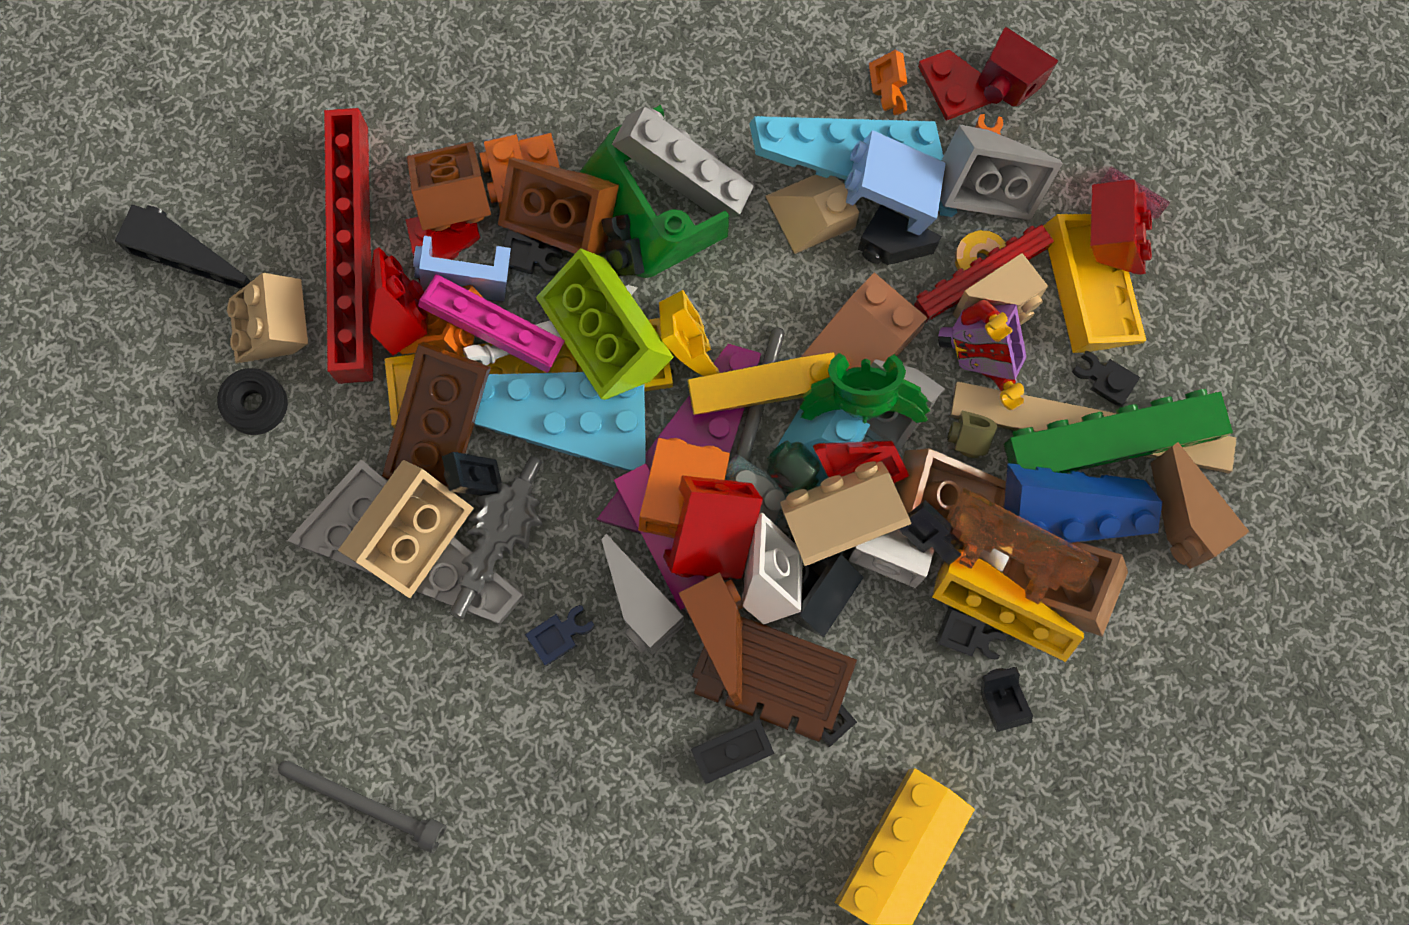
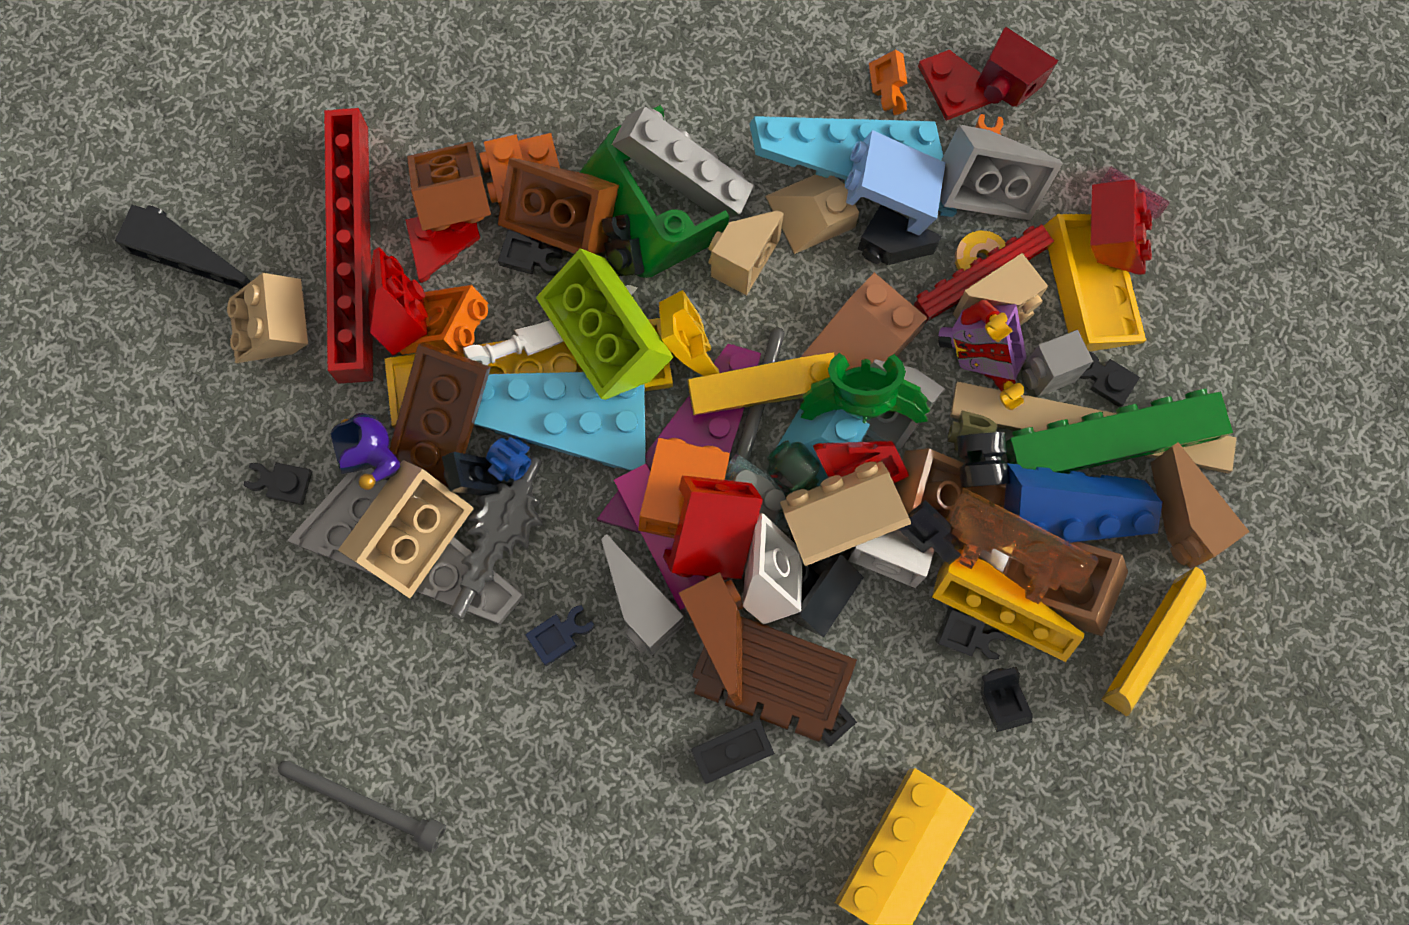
(238, 387): black tyre -> none
(284, 484): none -> black plate
(362, 445): none -> dark purple piece
(486, 279): light blue panel -> none
(491, 323): dark pink tile -> none
(508, 459): none -> blue gear
(744, 249): none -> tan slope
(983, 473): none -> black wheel
(1056, 363): none -> light grey brick
(1155, 641): none -> yellow slope

